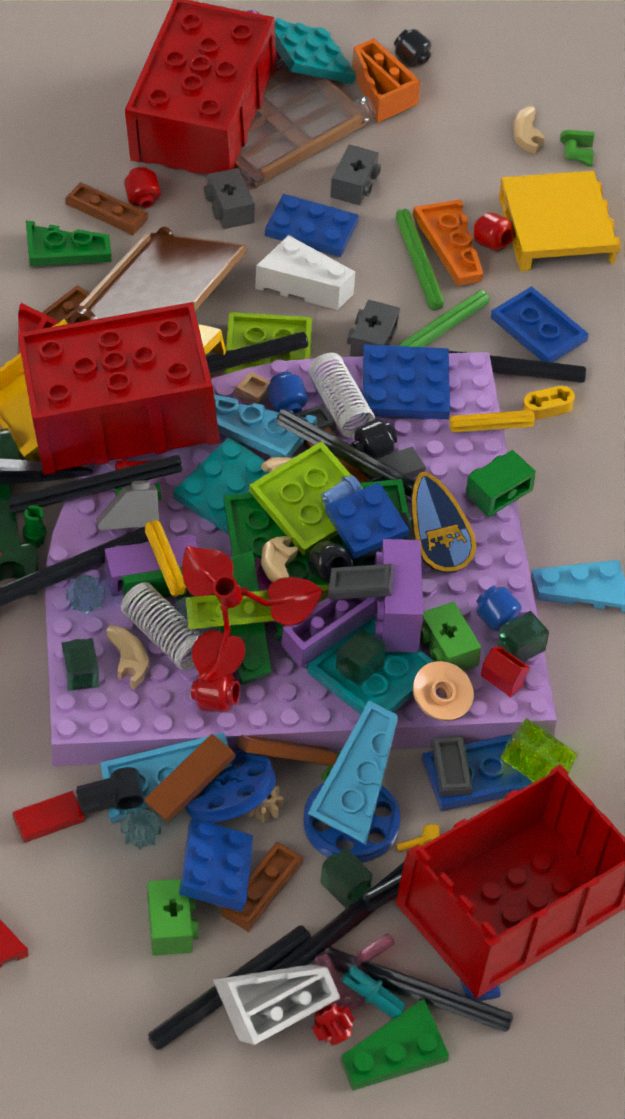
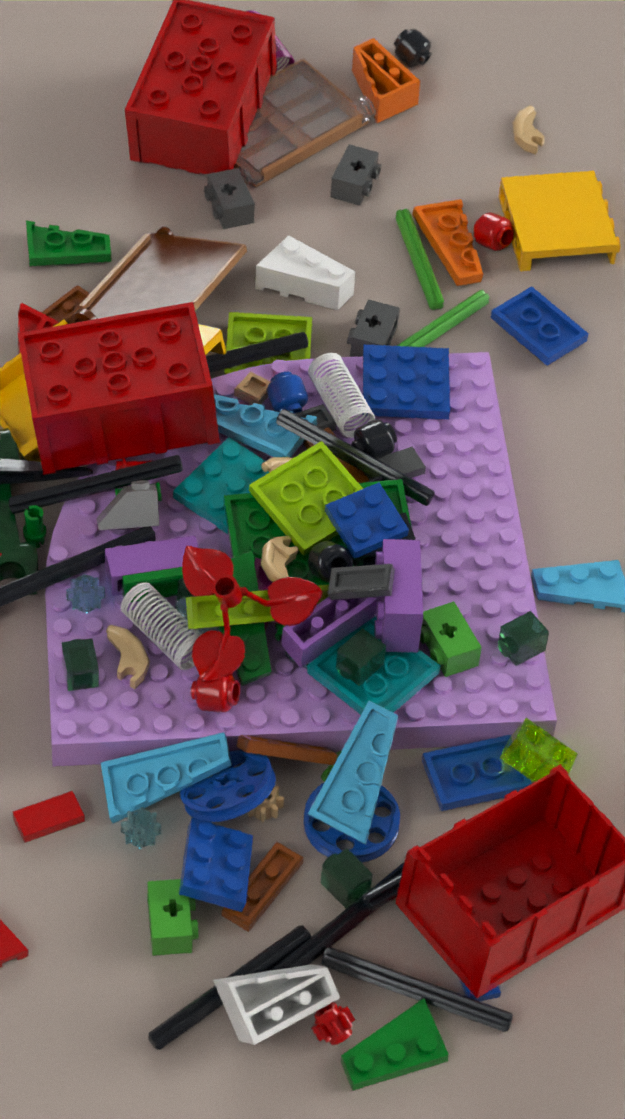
(106, 208): dark orange tile -> none
(119, 791): black piece -> none
(142, 187): red head -> none
(165, 558): yellow axle -> none
(189, 778): dark orange tile -> none
(311, 52): teal plate -> none
(312, 224): blue plate -> none
(346, 487): medium blue pin -> none
(363, 957): clear pink piece -> none
(373, 992): teal axle -> none
(429, 831): yellow hand -> none
(440, 526): shield -> none
(449, 681): light nougat dish -> none
(451, 766): dark grey tile -> none
(491, 421): yellow axle -> none
(497, 607): blue head -> none
(500, 482): green brick -> none
(504, 670): red piece -> none
(536, 368): black axle -> none
(549, 401): yellow beam -> none
(576, 138): bright green piece -> none

